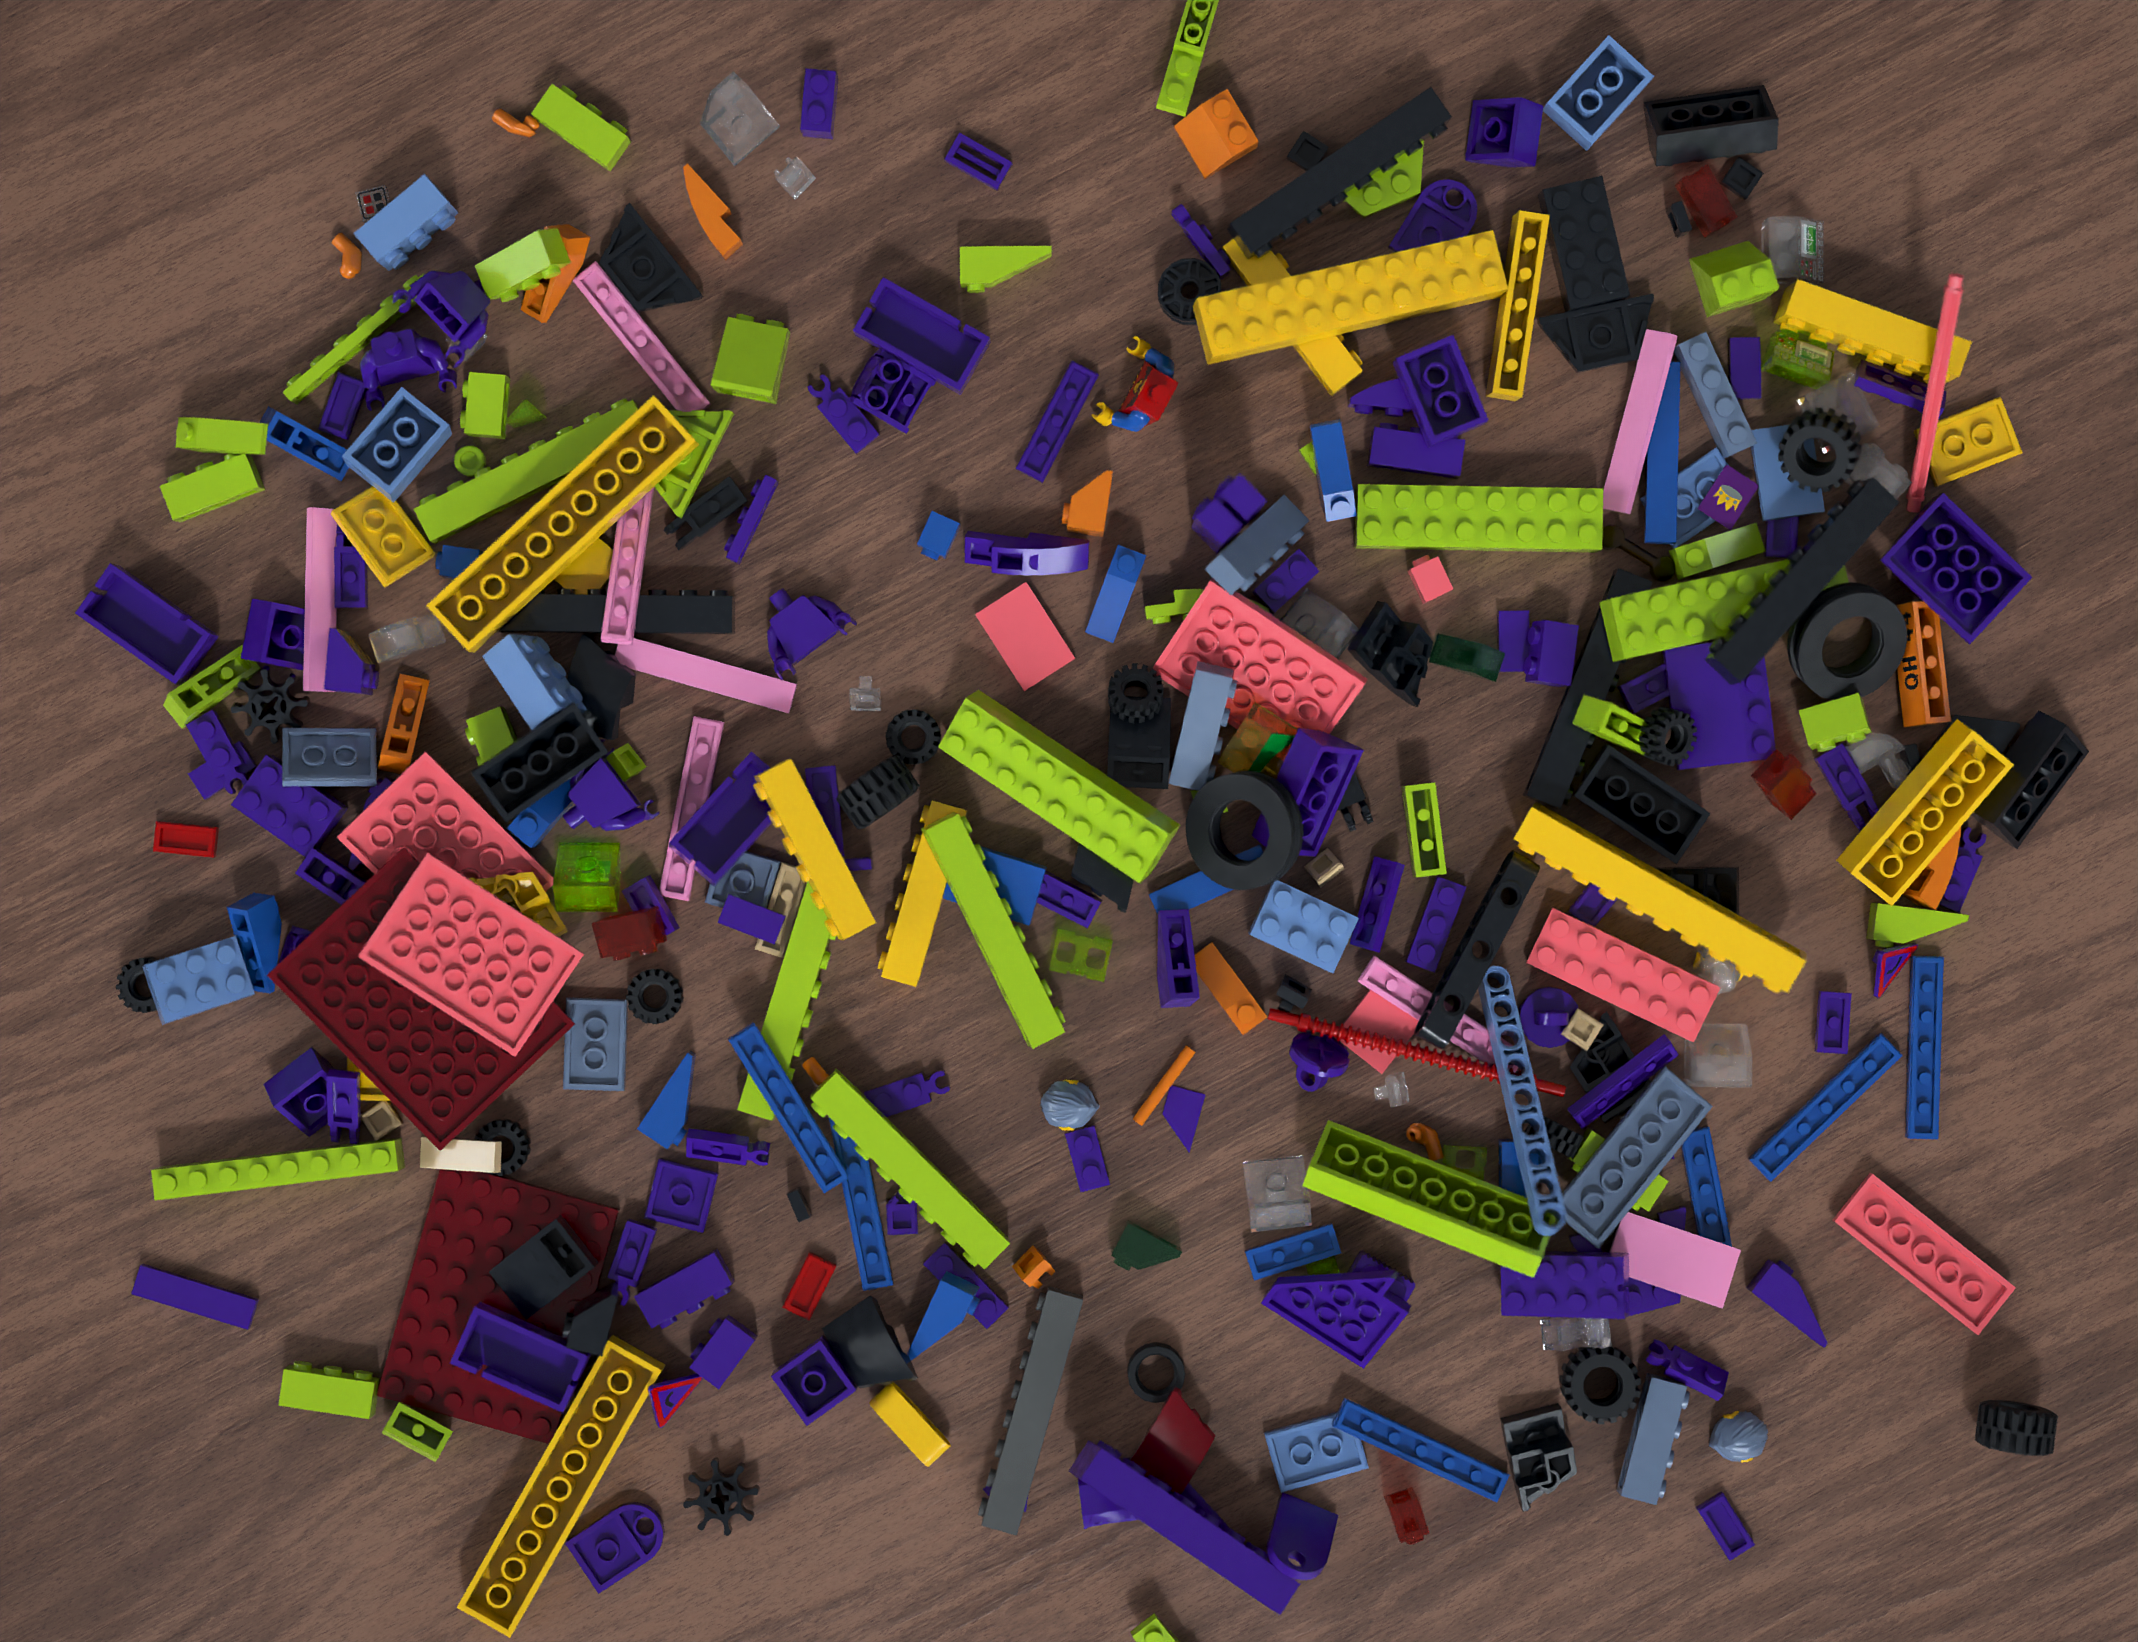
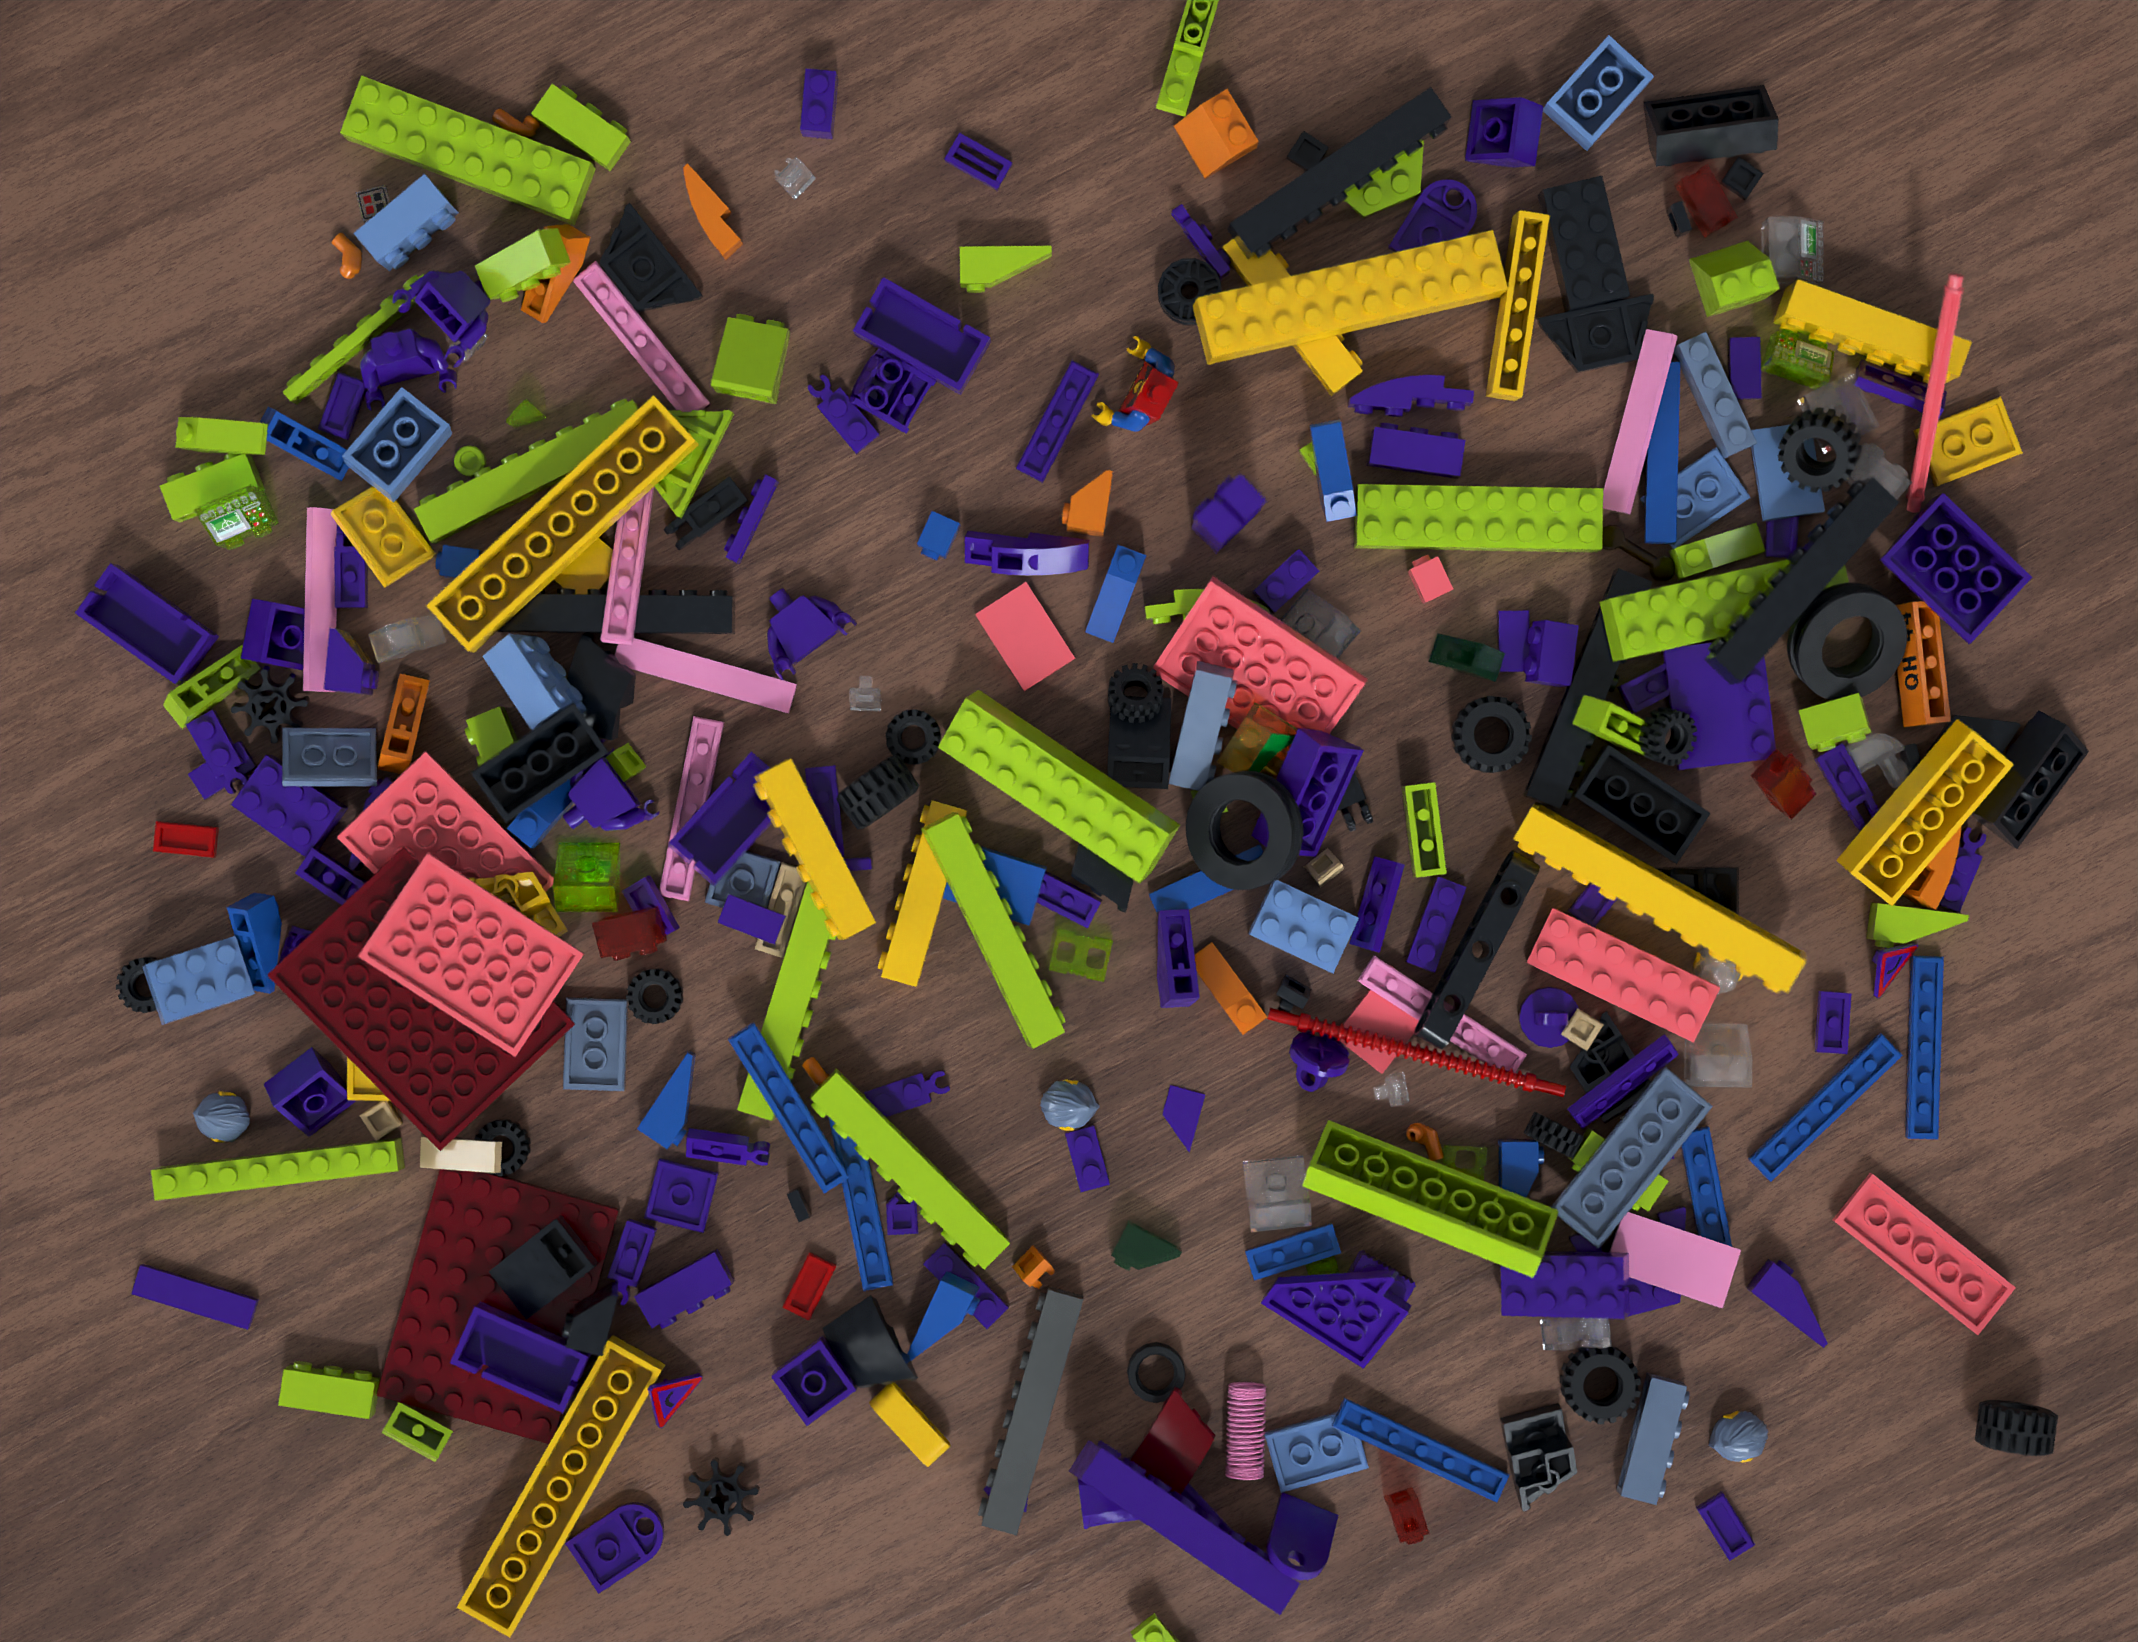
(222, 1116): none -> sand blue hair
(237, 517): none -> clear neon green slope
(343, 1104): dark purple hinge -> none
(467, 150): none -> lime brick
(485, 405): lime brick -> none
(723, 1351): dark purple brick -> none
(736, 118): clear slope -> none
(1164, 1085): orange bar -> none
(1241, 1396): none -> bright pink piece
(1257, 544): sand blue brick -> none
(1393, 651): black slope -> none
(1440, 391): dark purple brick -> none
(1517, 728): none -> black tyre
(1519, 1114): medium blue beam -> none
(1689, 1369): dark purple plate -> none
(1728, 497): dark purple sticker -> none

